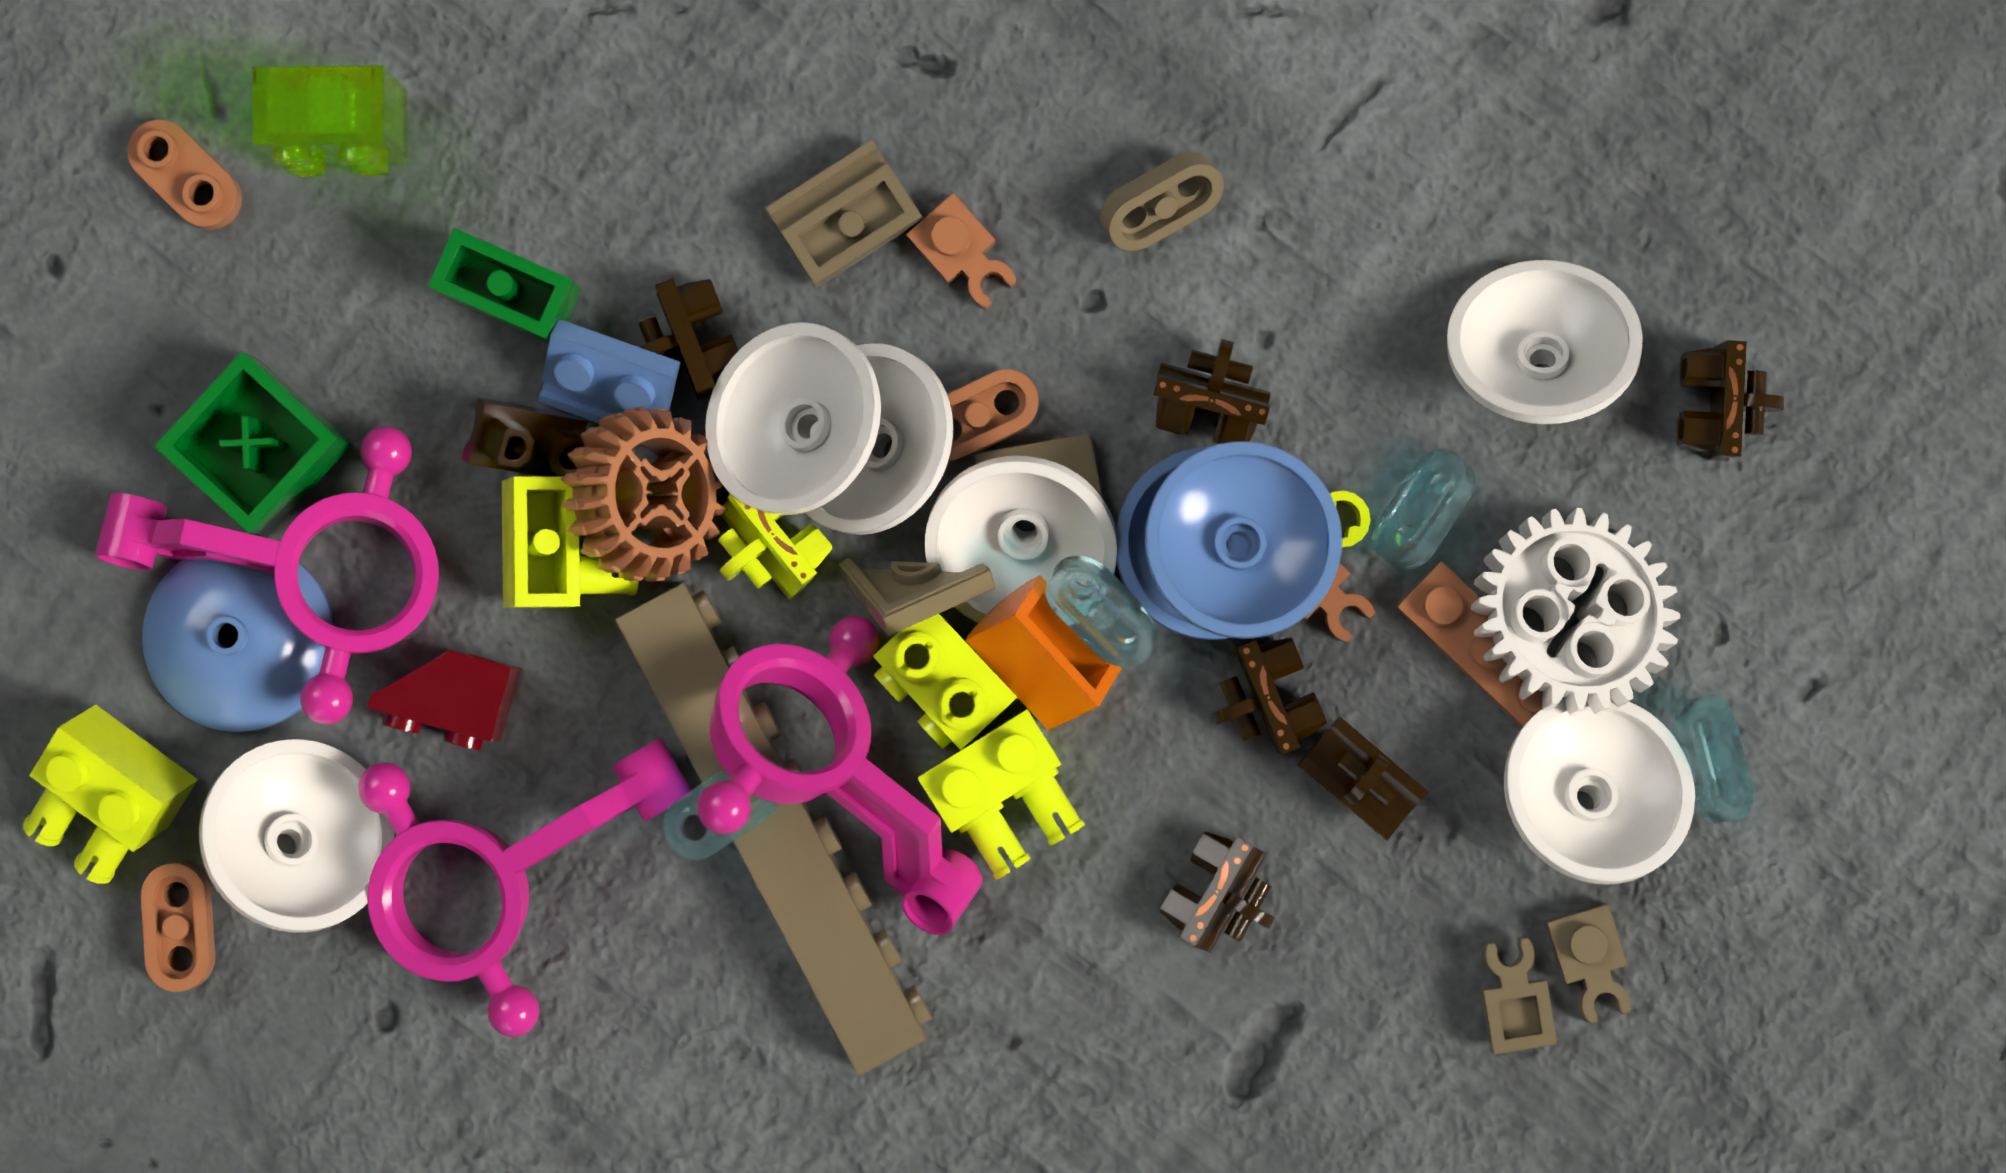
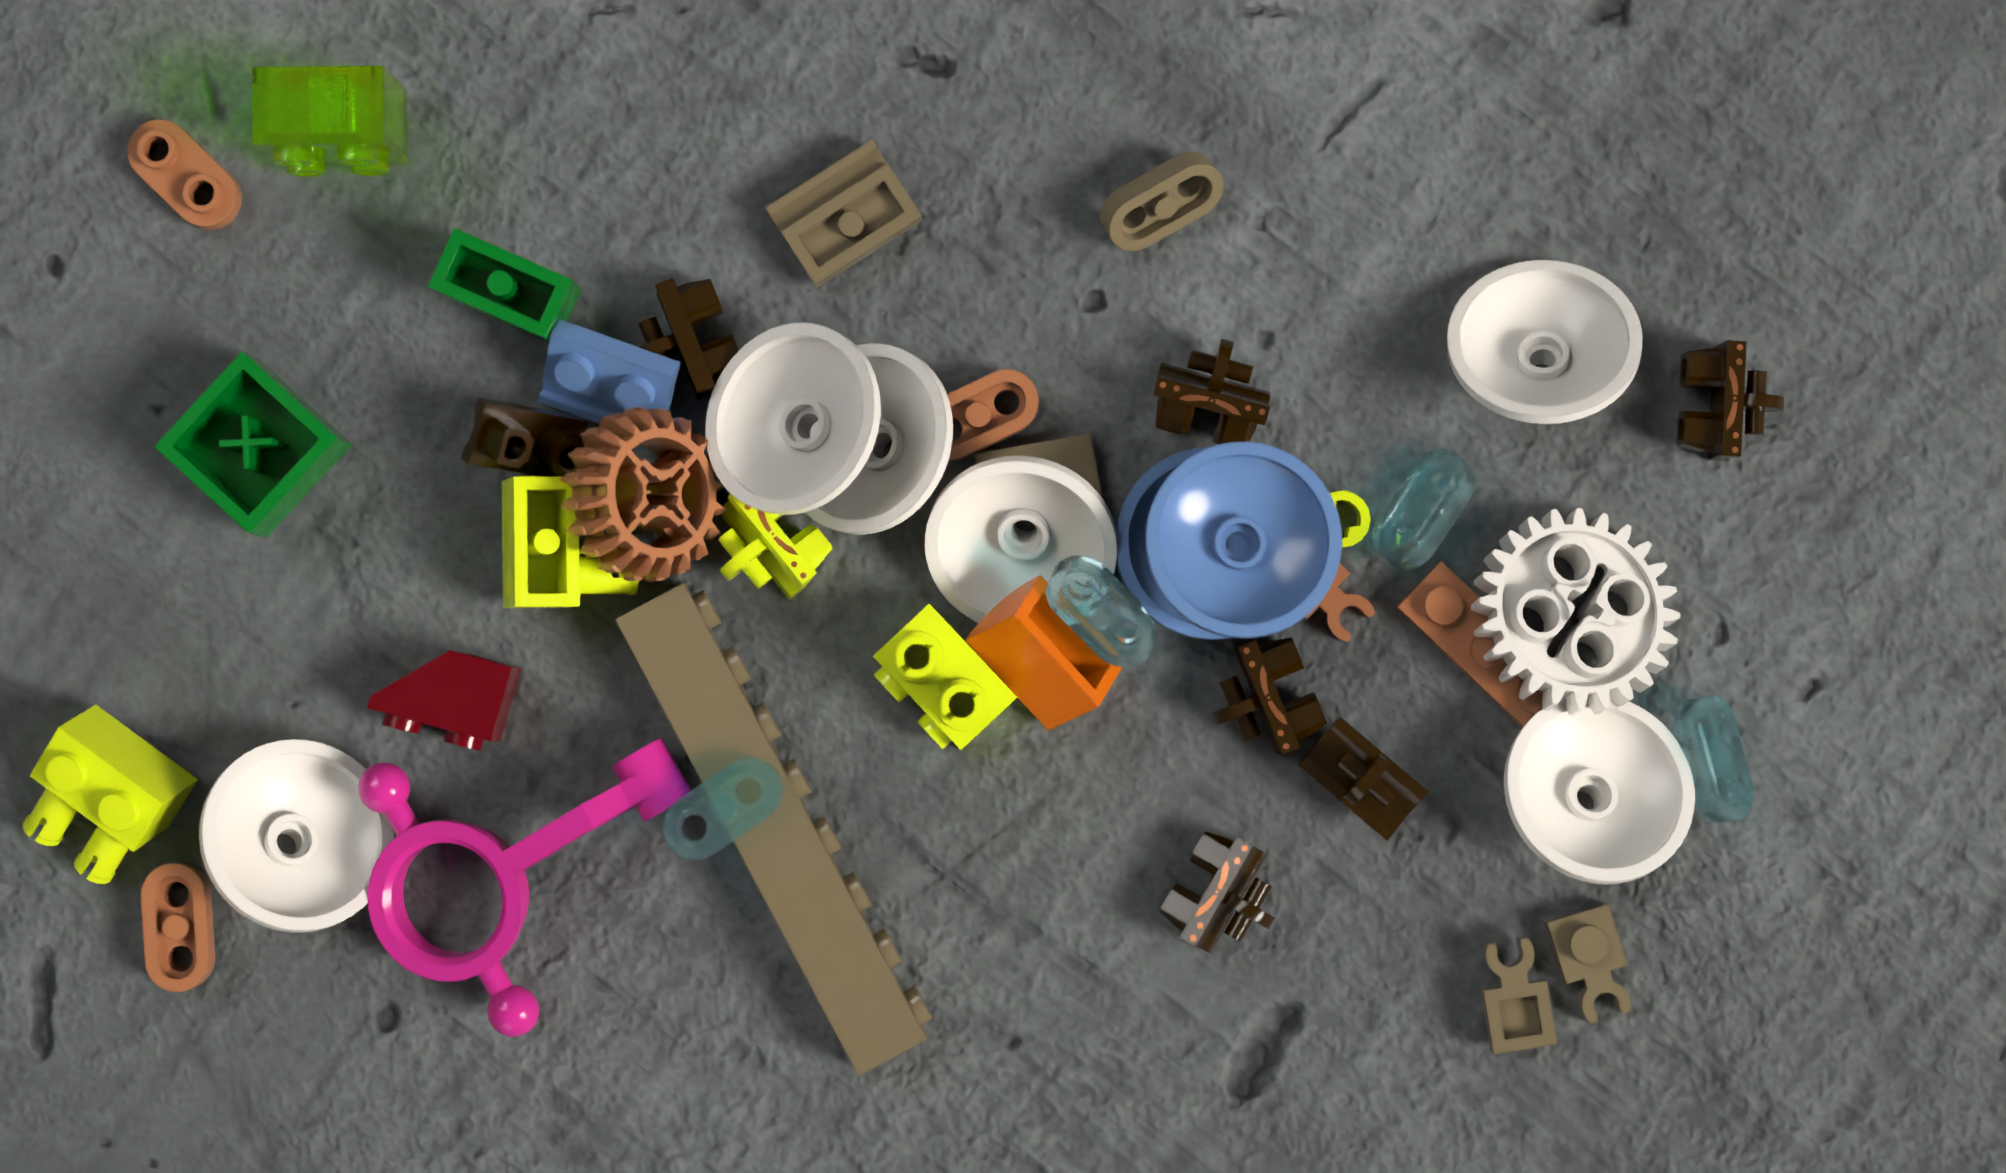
(137, 532): dark pink piece -> none
(240, 685): medium blue dish -> none
(912, 590): dark tan tile -> none
(932, 879): dark pink piece -> none
(956, 245): nougat plate -> none
(979, 777): neon yellow brick -> none

